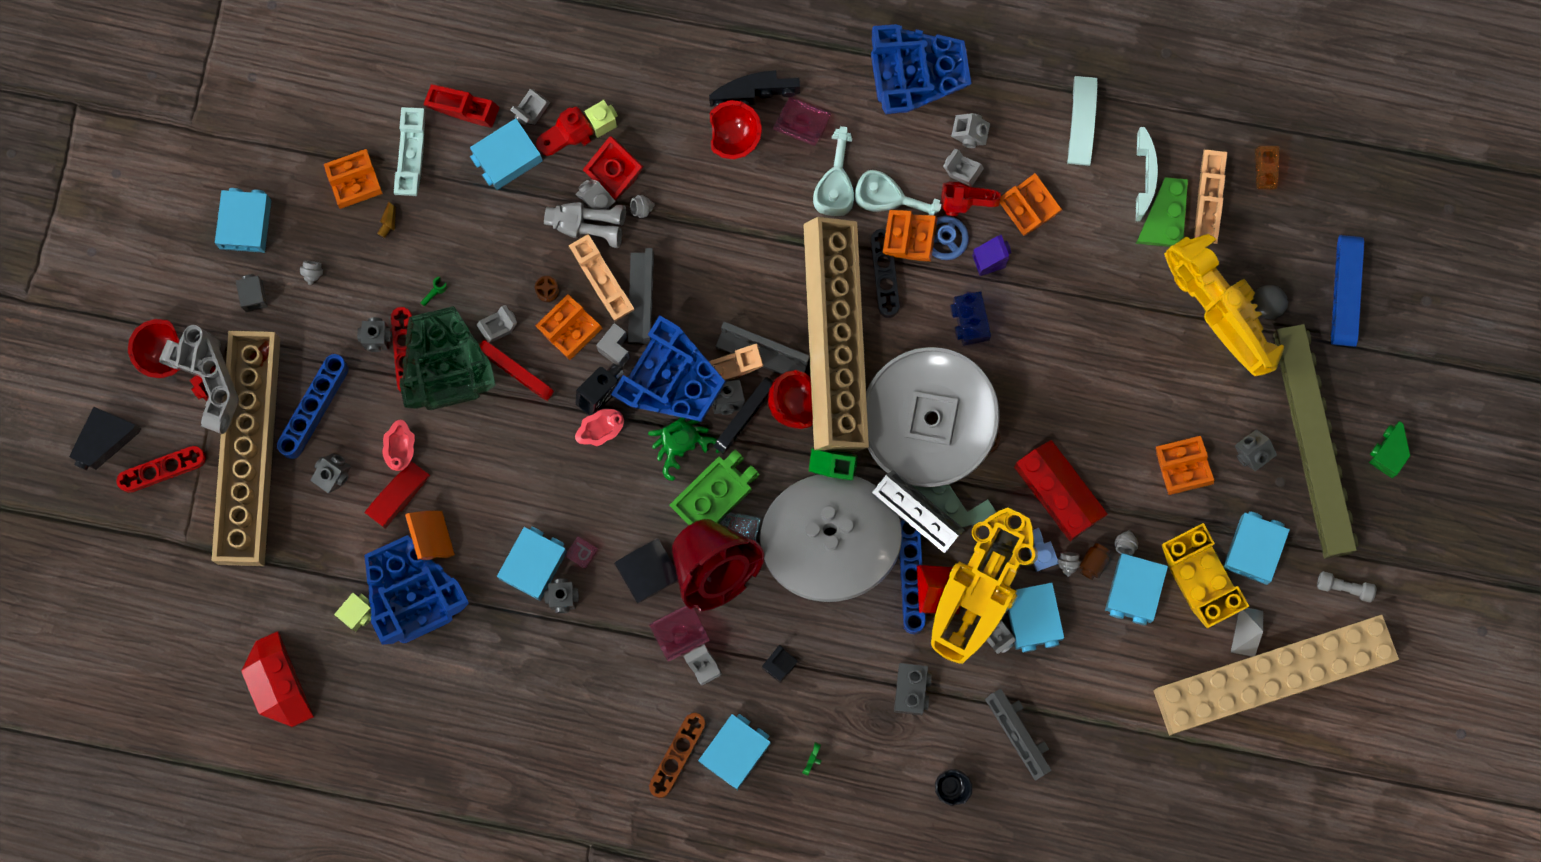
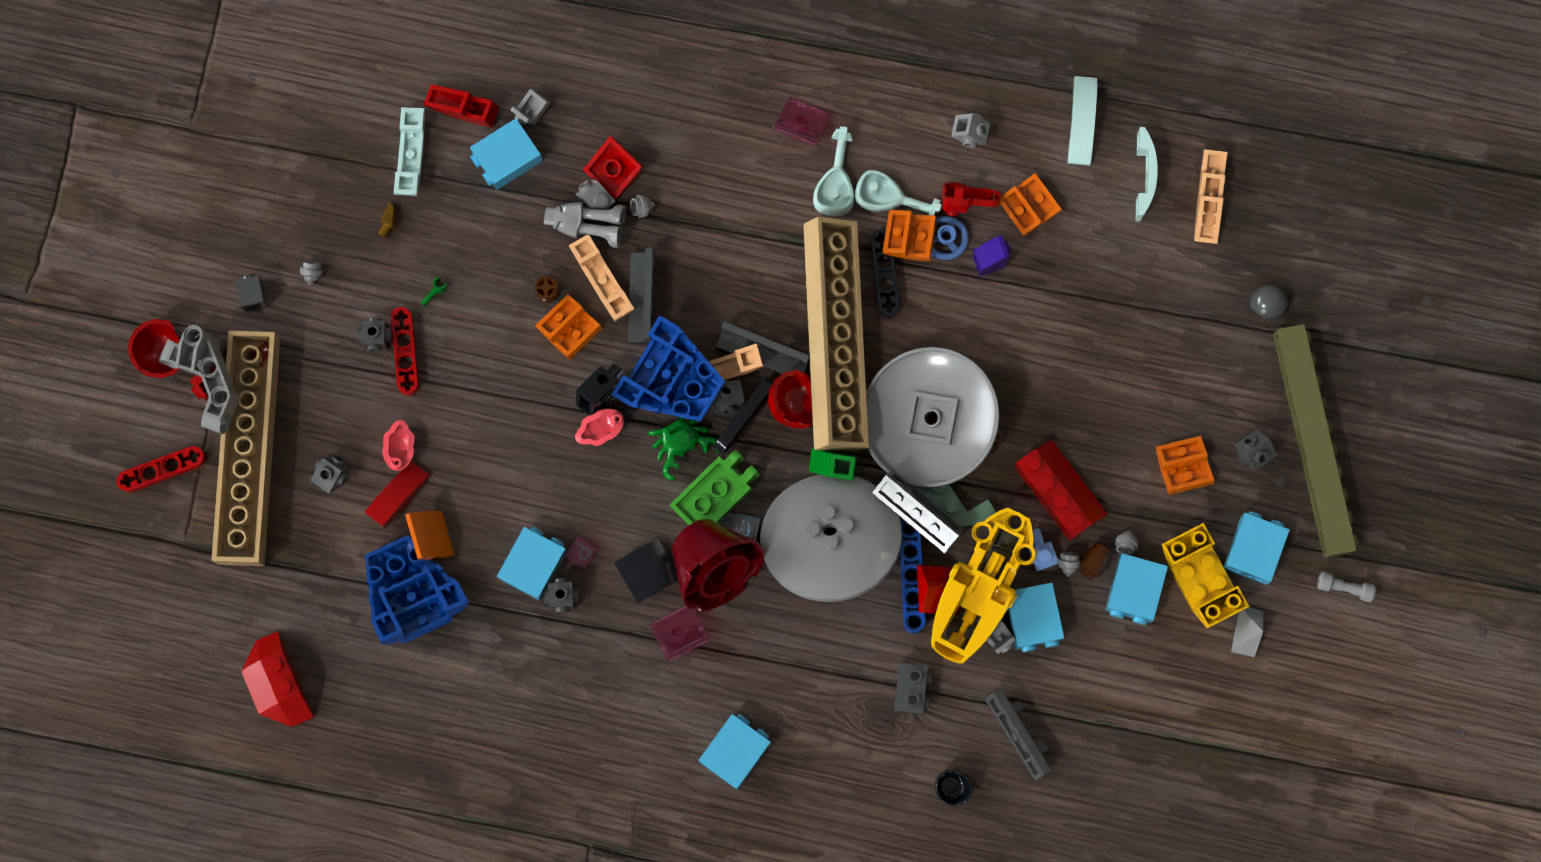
(101, 439): black slope -> none
(243, 220): medium azure brick -> none
(312, 418): blue beam -> none
(353, 178): orange slope -> none
(355, 611): yellowish green brick -> none
(442, 362): clear green wedge -> none
(498, 324): light grey bracket -> none
(516, 371): red beam -> none
(569, 129): red piece -> none
(601, 118): yellowish green brick -> none
(611, 345): light grey piece -> none
(674, 753): dark orange beam -> none
(702, 664): light grey bracket -> none
(734, 129): red cylinder -> none
(757, 84): black slope -> none
(779, 664): black panel -> none
(812, 759): green piece -> none
(916, 67): blue wedge -> none
(962, 168): light grey bracket -> none
(971, 318): clear blue brick -> none
(1167, 216): bright green wing -> none
(1226, 307): yellow piece -> none
(1267, 167): clear orange leg -> none
(1275, 675): tan brick -> none
(1347, 290): blue beam -> none
(1393, 451): green slope -> none

